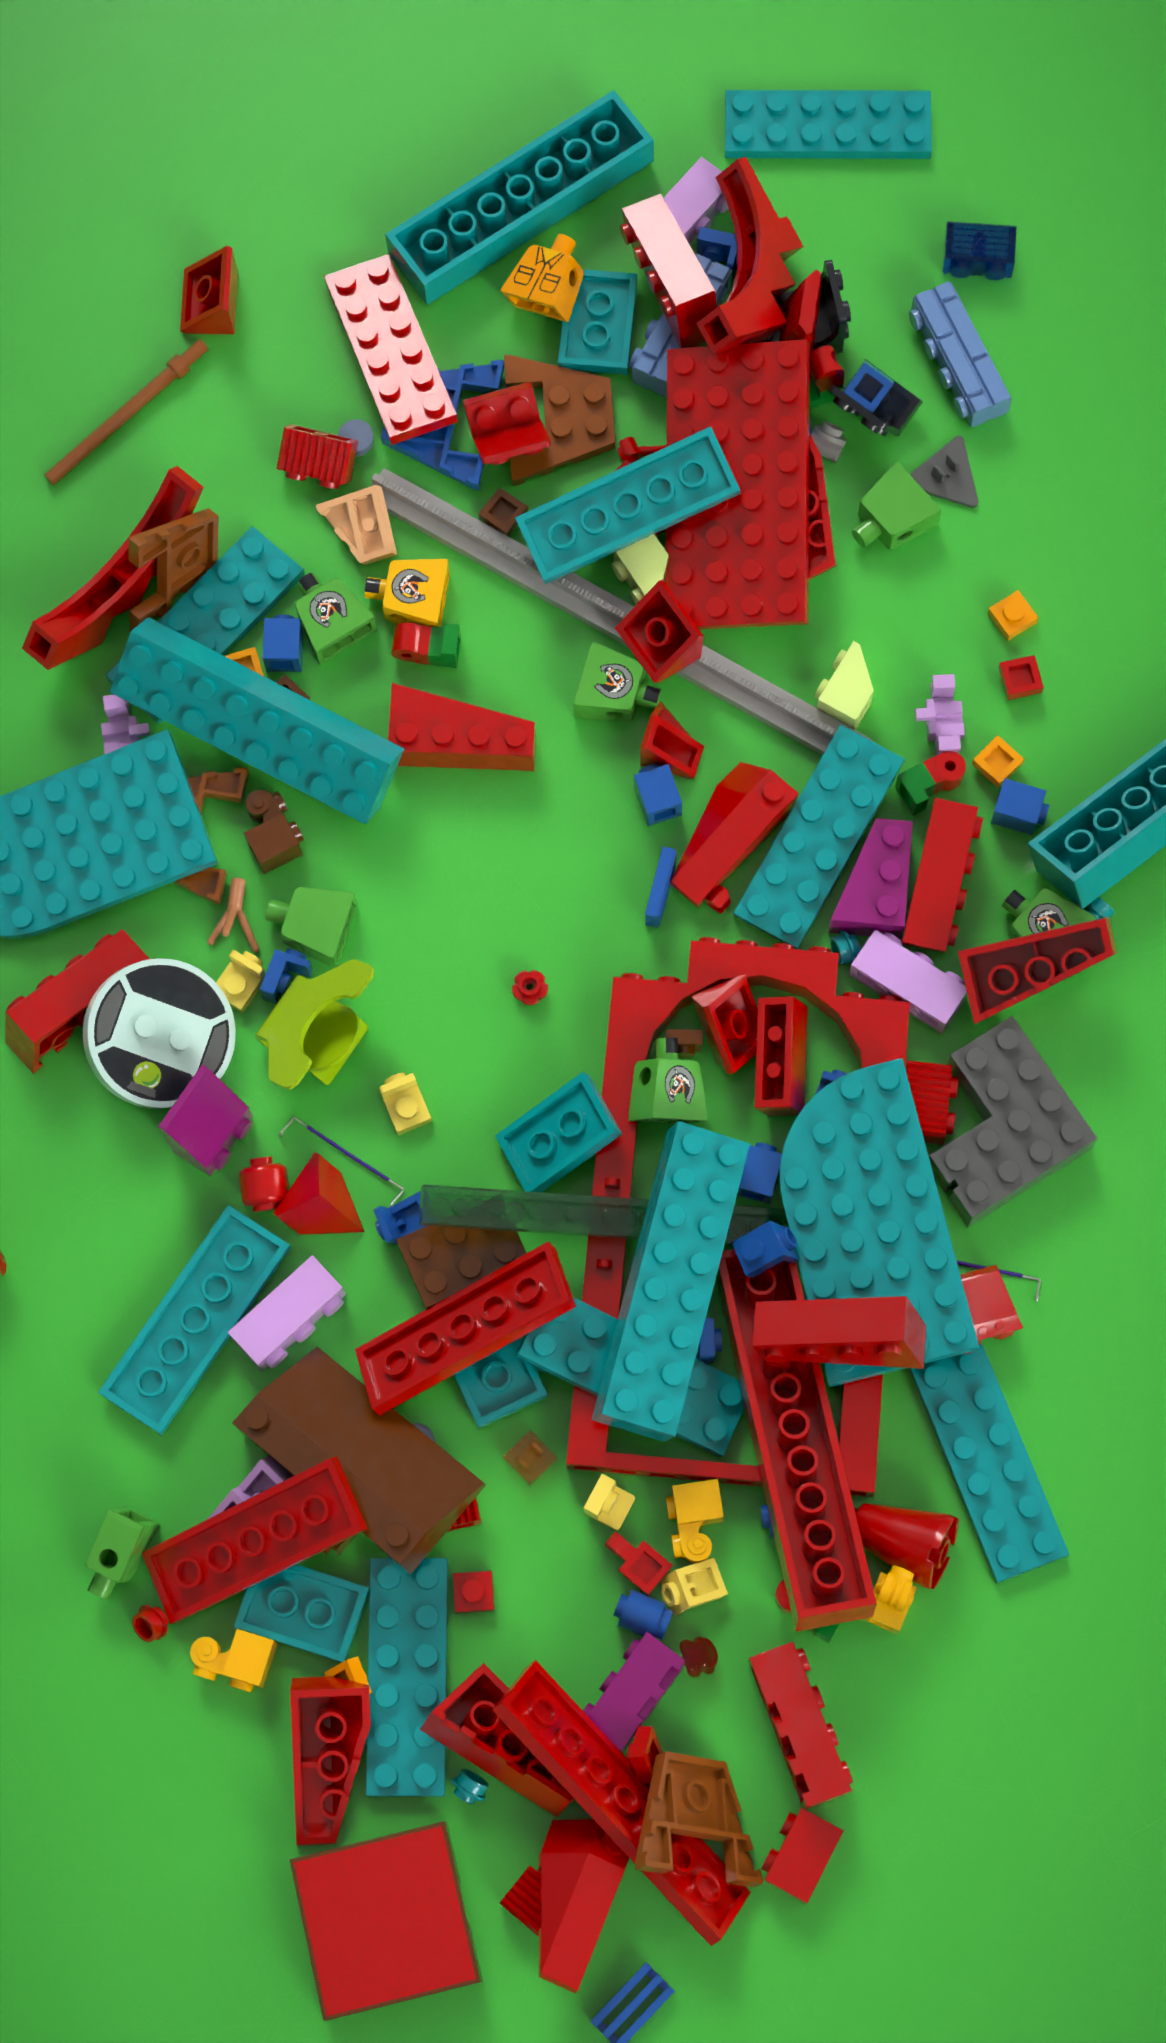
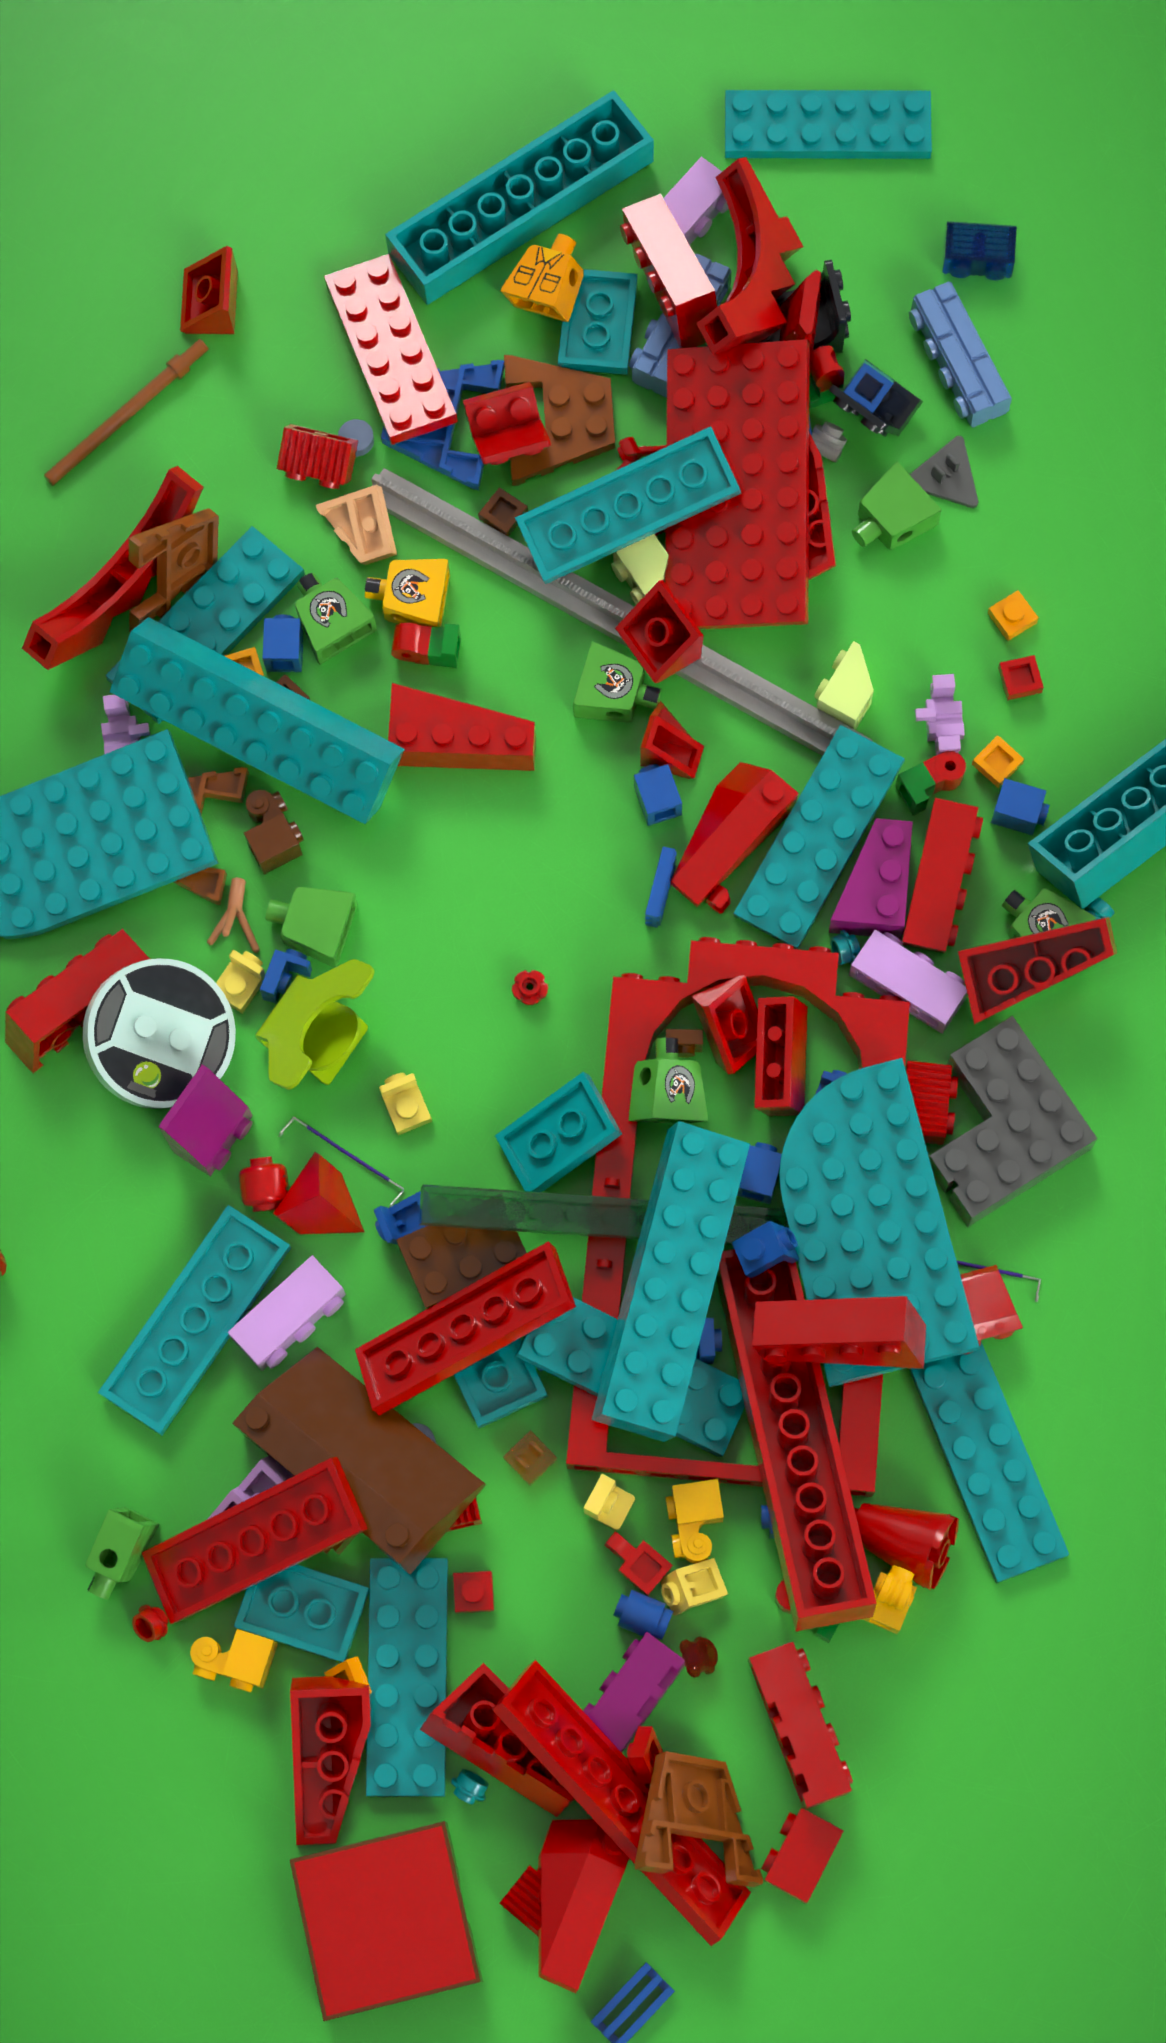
(718, 247): blue bracket -> none

